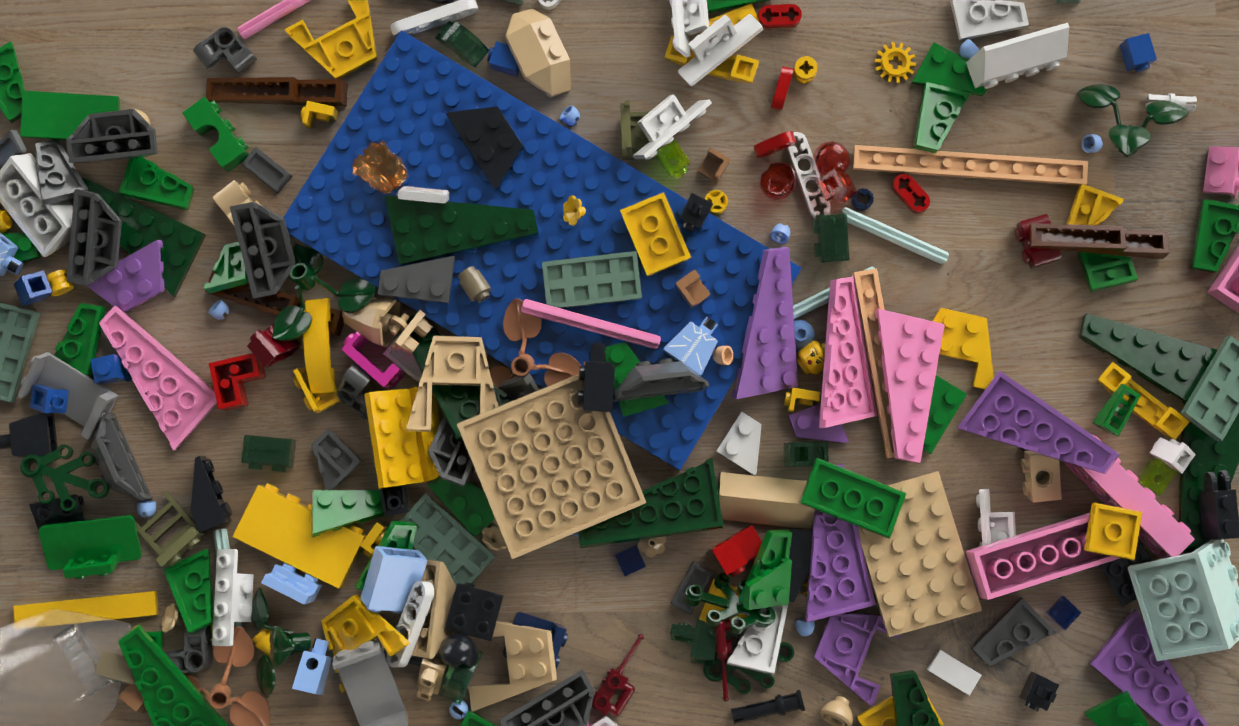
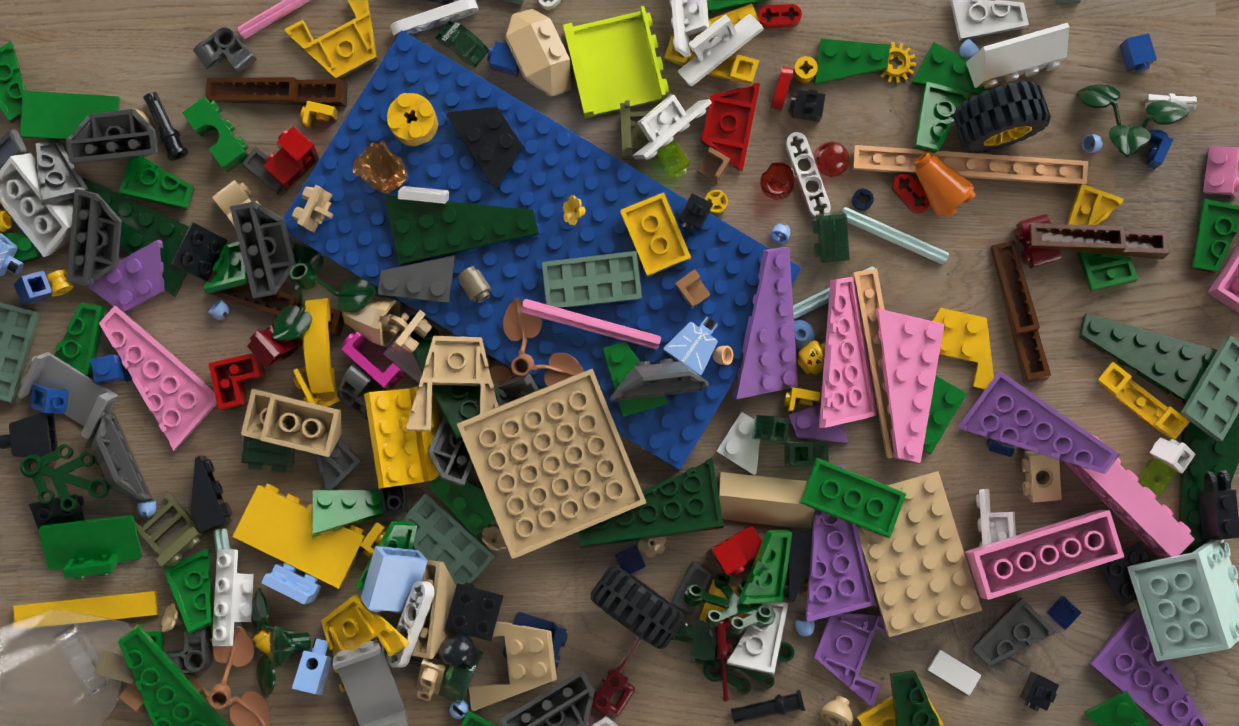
(168, 135): none -> black pin
(199, 251): none -> black hinge
(292, 423): none -> tan slope
(293, 159): none -> red brick
(315, 208): none -> tan hips
(408, 107): none -> yellow brick
(570, 115): light blue hinge -> none
(597, 381): black hinge -> none
(616, 63): none -> neon yellow panel
(637, 607): none -> black tyre
(730, 123): none -> red wing
(770, 429): none -> clear green brick
(770, 588): green wing -> none
(774, 144): red beam -> none
(807, 105): none -> black brick
(837, 186): clear red brick -> none
(849, 58): none -> green wing
(942, 185): none -> orange cone
(1000, 448): none -> clear blue tile
(1001, 116): none -> black wheel
(1020, 313): none -> reddish brown slope
(1113, 531): yellow tile -> none
(1118, 421): green slope -> none
(1159, 149): none -> blue bracket

